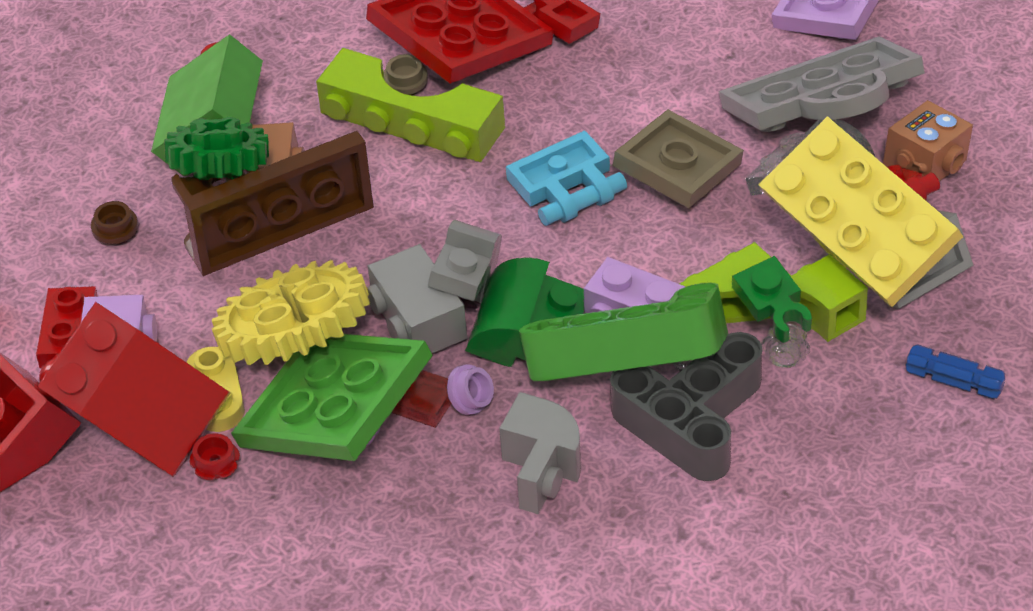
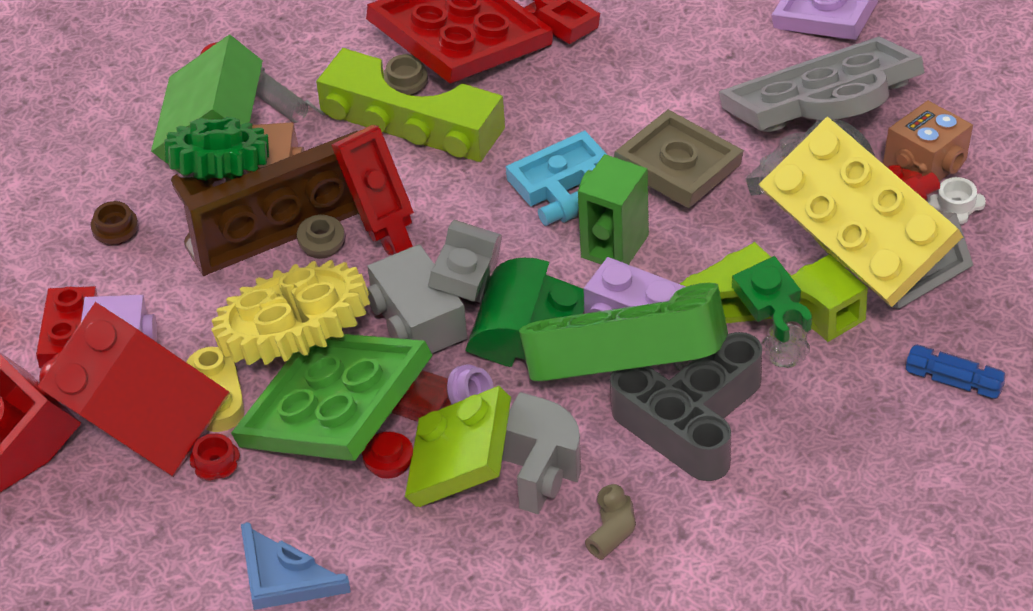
(285, 574): none -> medium blue tile
(288, 95): none -> light grey piece
(320, 236): none -> dark tan plate
(376, 187): none -> red hinge
(388, 454): none -> red plate
(458, 447): none -> lime plate
(613, 210): none -> bright green brick
(617, 521): none -> dark tan arm
(959, 197): none -> white plate

